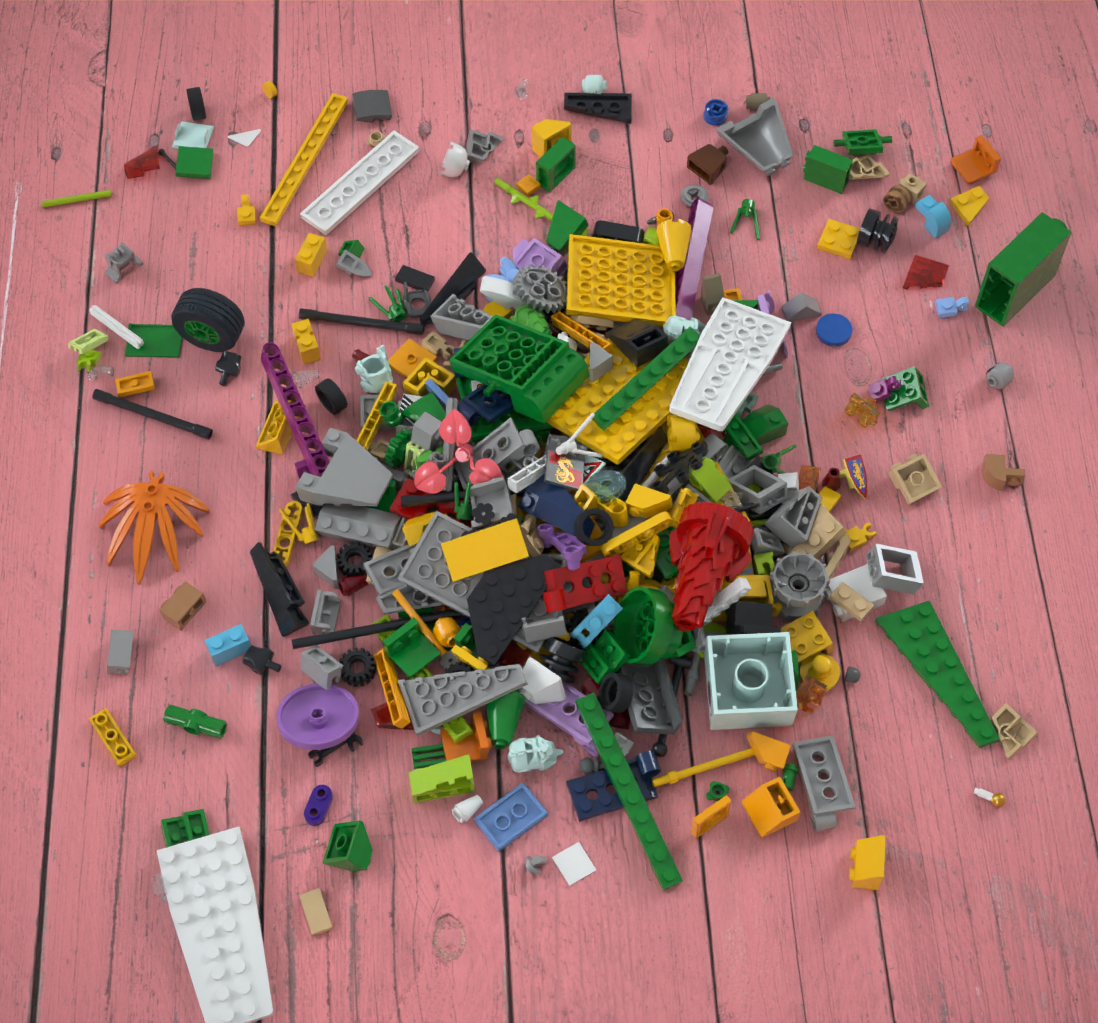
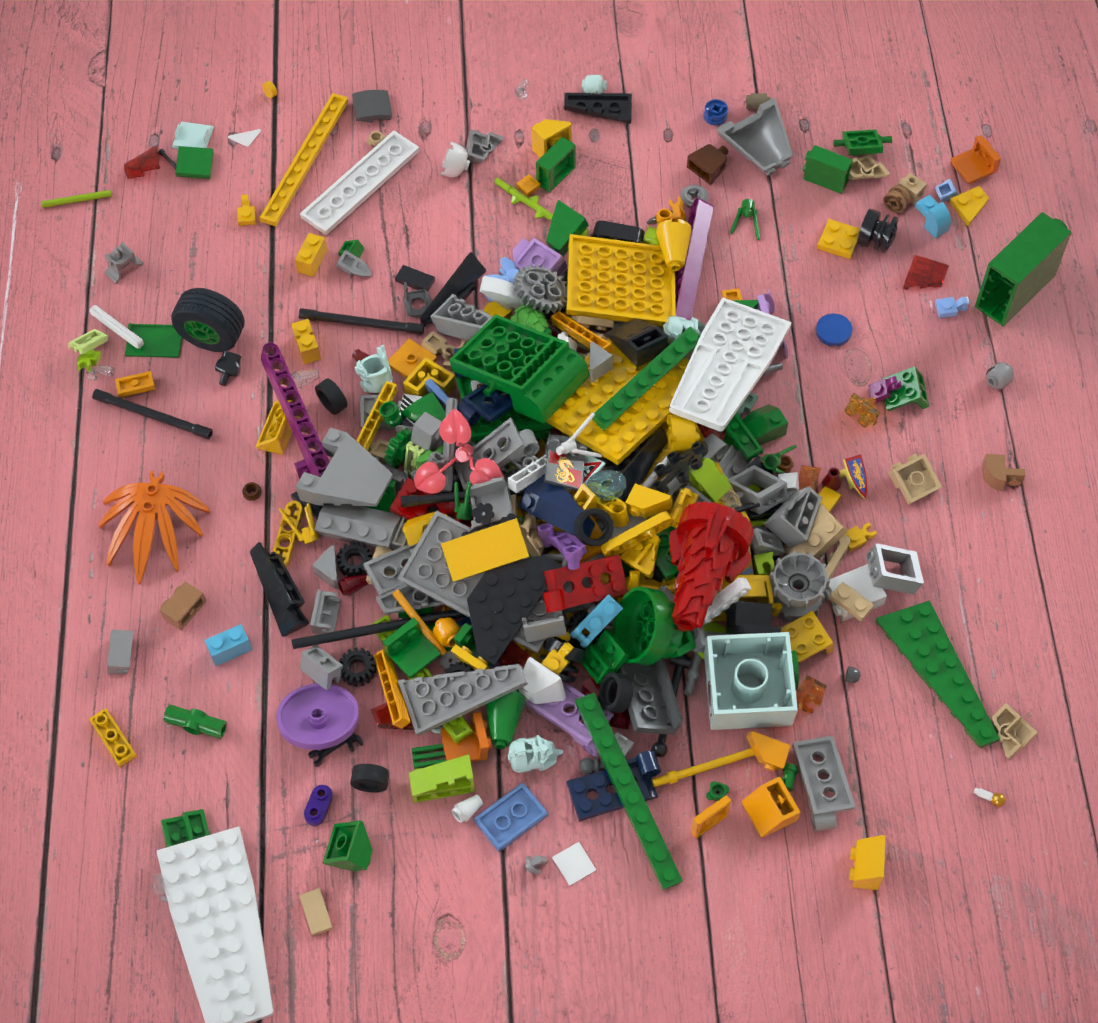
(196, 103): black tyre -> none
(251, 486): none -> reddish brown plate
(260, 659): black piece -> none
(369, 778): none -> black tyre
(396, 311): green plant -> none
(556, 660): none -> yellow plate
(678, 212): none -> light orange plate
(711, 292): dark tan slope -> none
(788, 462): none -> dark orange plate
(801, 307): light grey slope -> none
(822, 668): yellow plate -> none
(946, 190): none -> light blue slope

